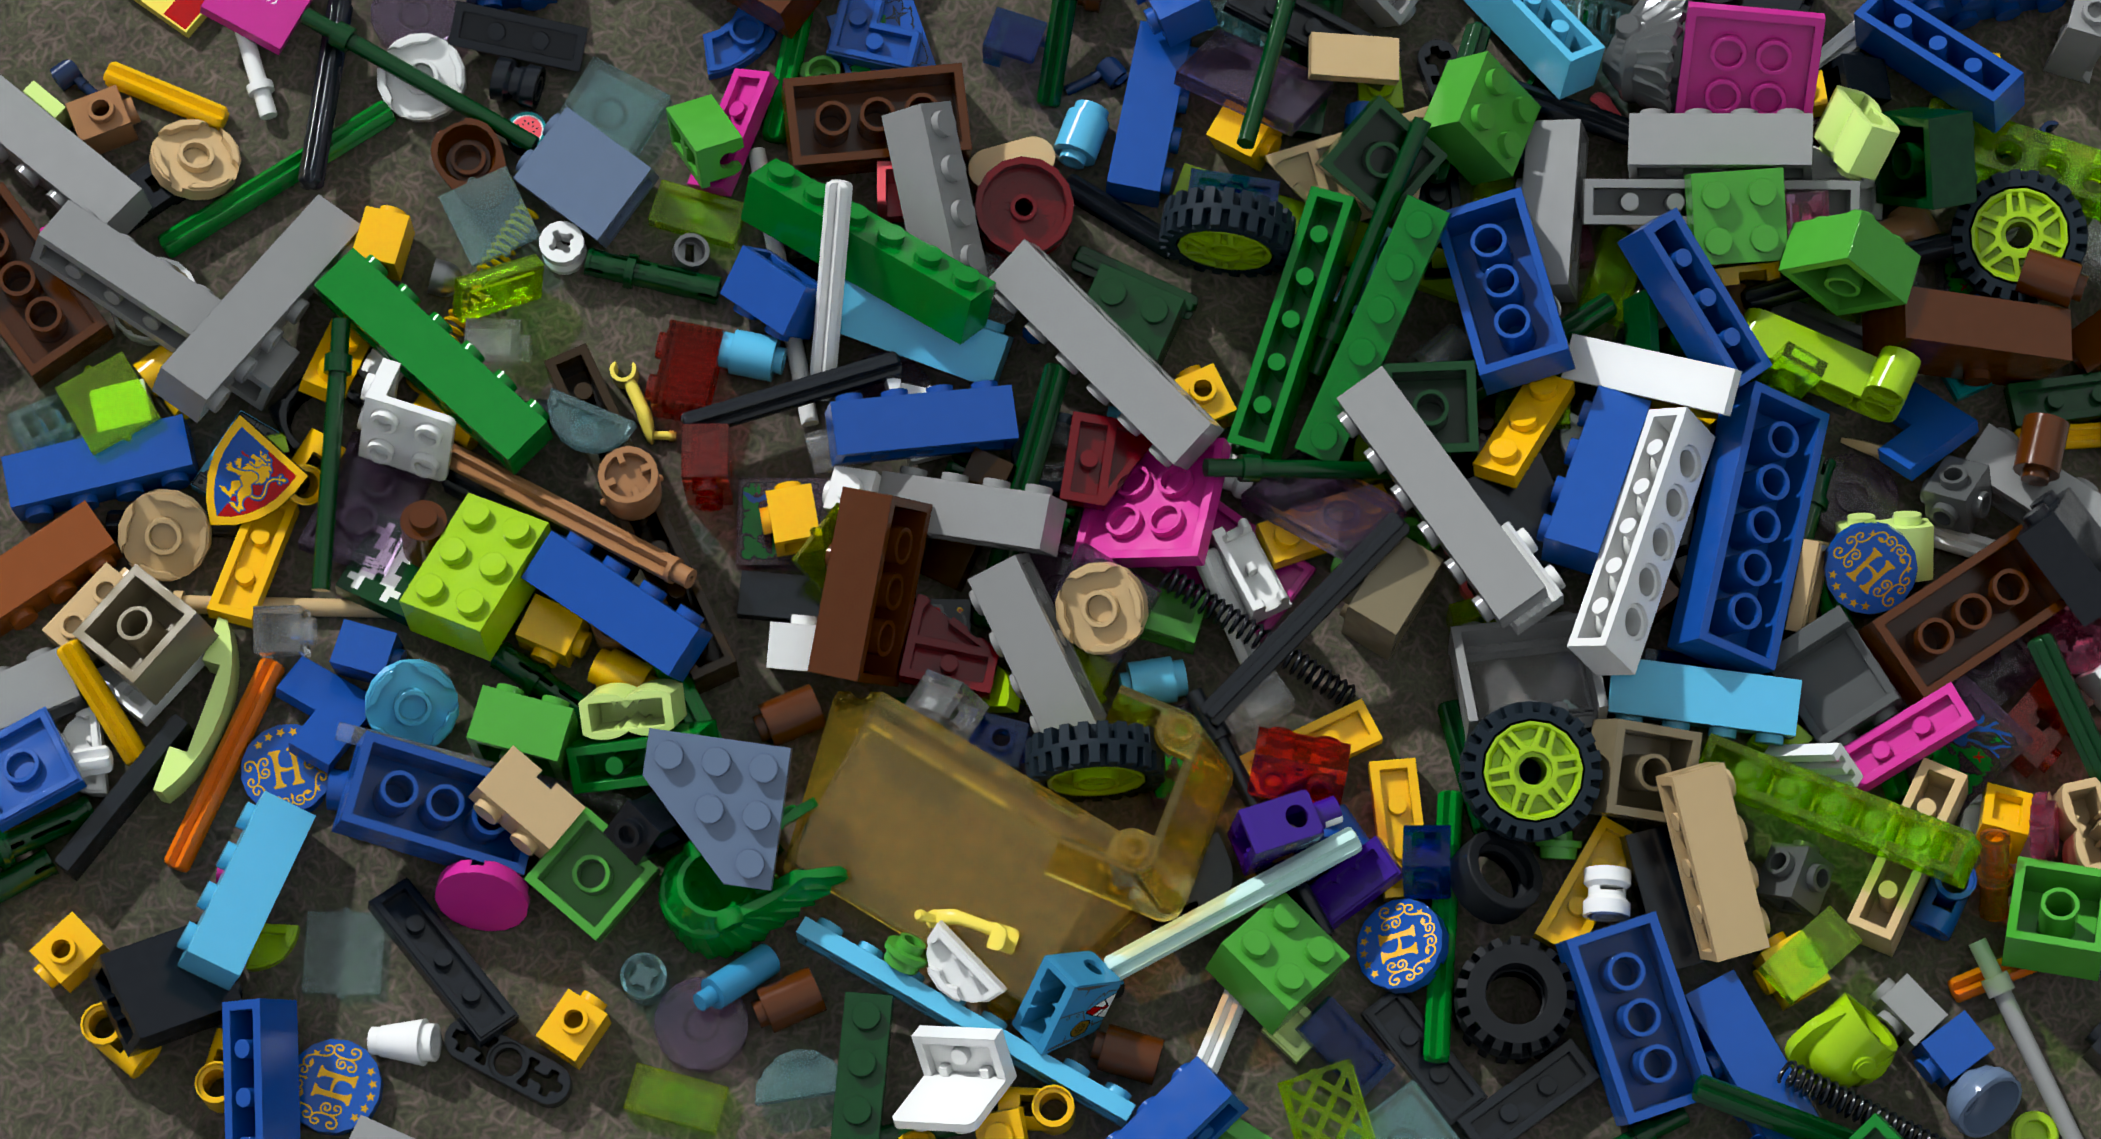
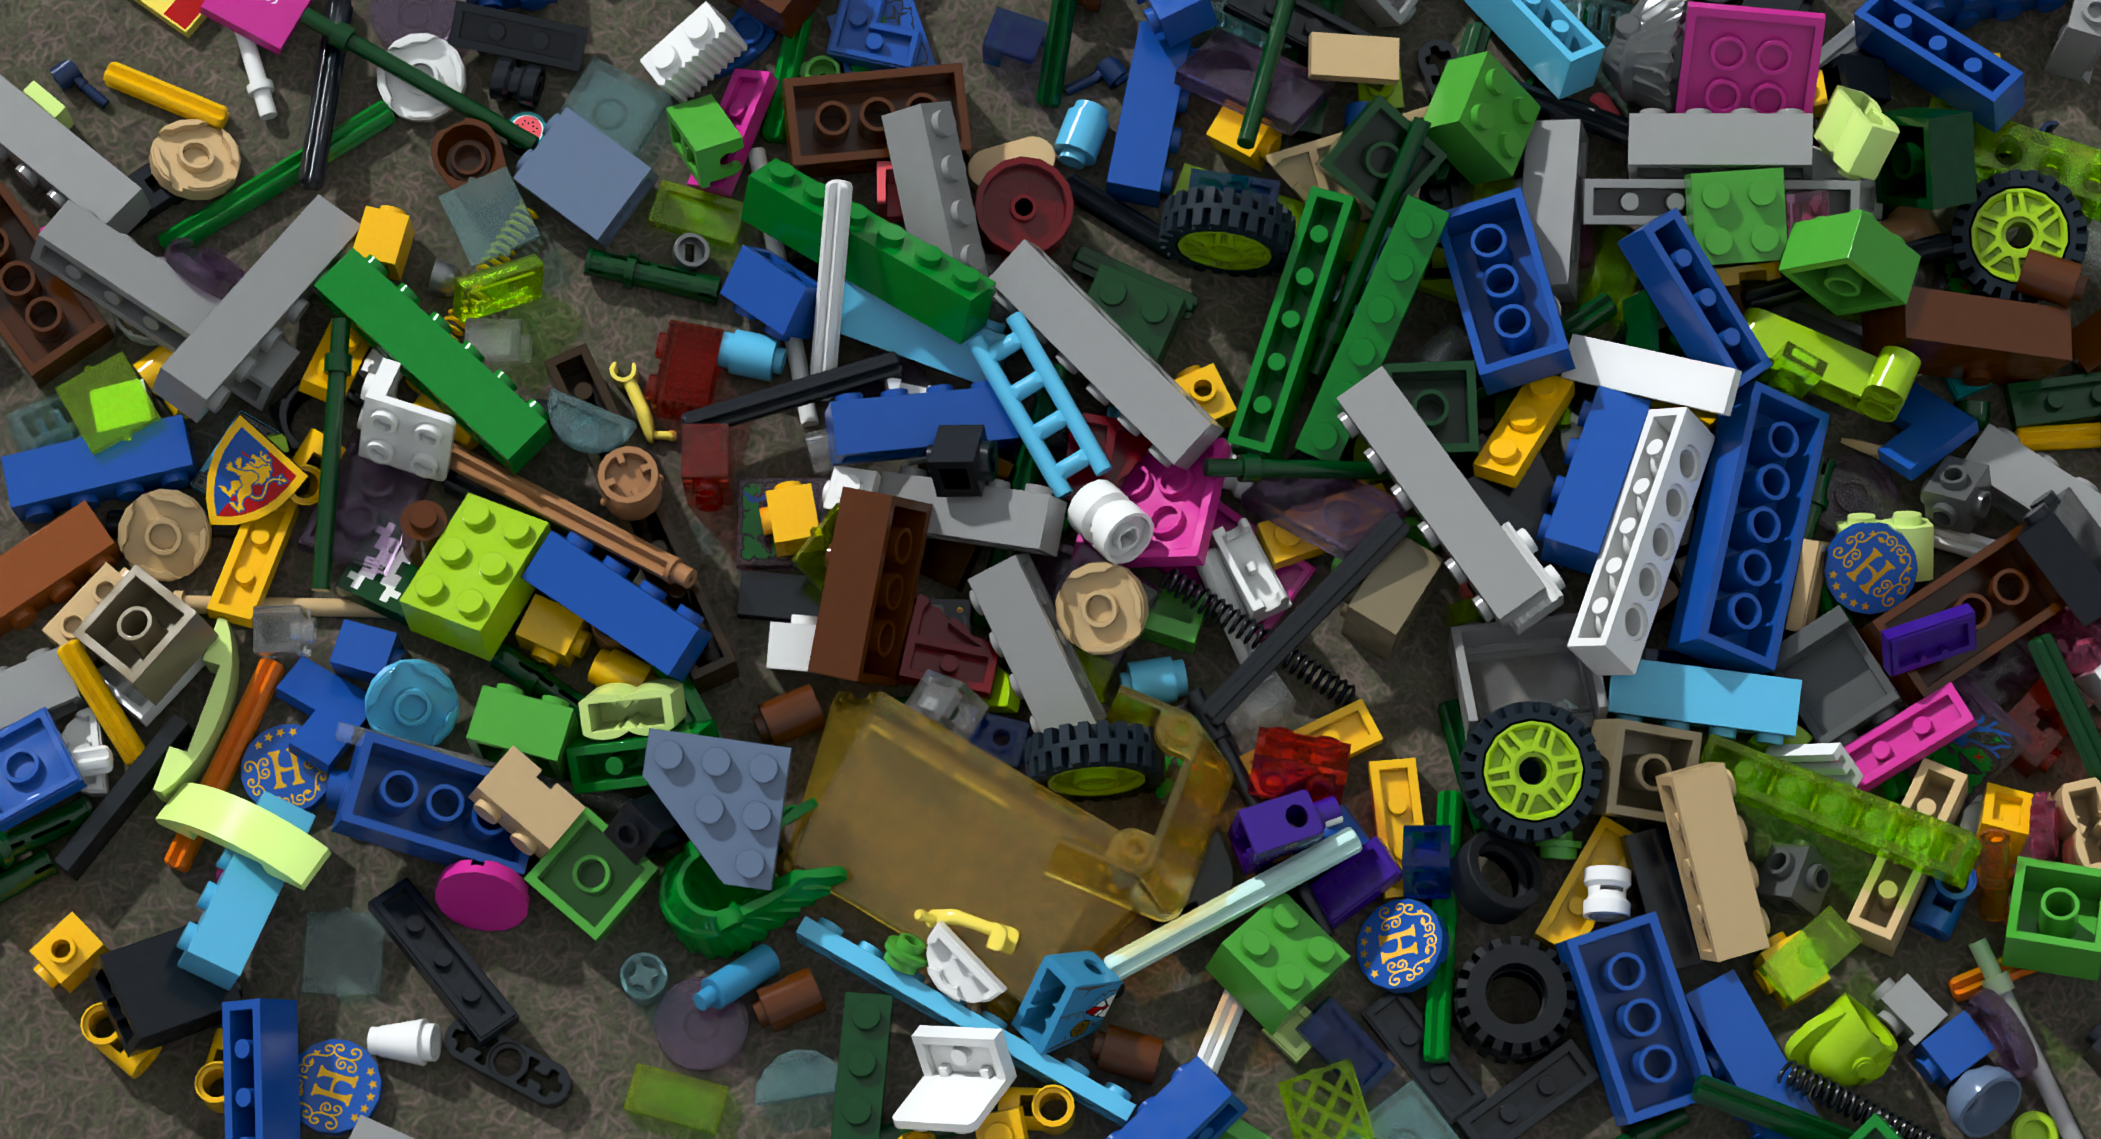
(104, 119): medium nougat brick -> none
(204, 269): none -> clear purple tile
(245, 829): none -> yellowish green slope
(272, 946): lime tile -> none
(566, 258): white wheel -> none
(575, 1027): yellow brick -> none
(694, 53): none -> white brick
(962, 460): none -> black brick
(1066, 415): none -> medium azure bar
(1110, 521): none -> white wheel
(1929, 639): none -> dark purple plate
(1977, 409): none -> dark green hinge
(2004, 1031): none -> clear purple tile
(2041, 448): reddish brown brick -> none

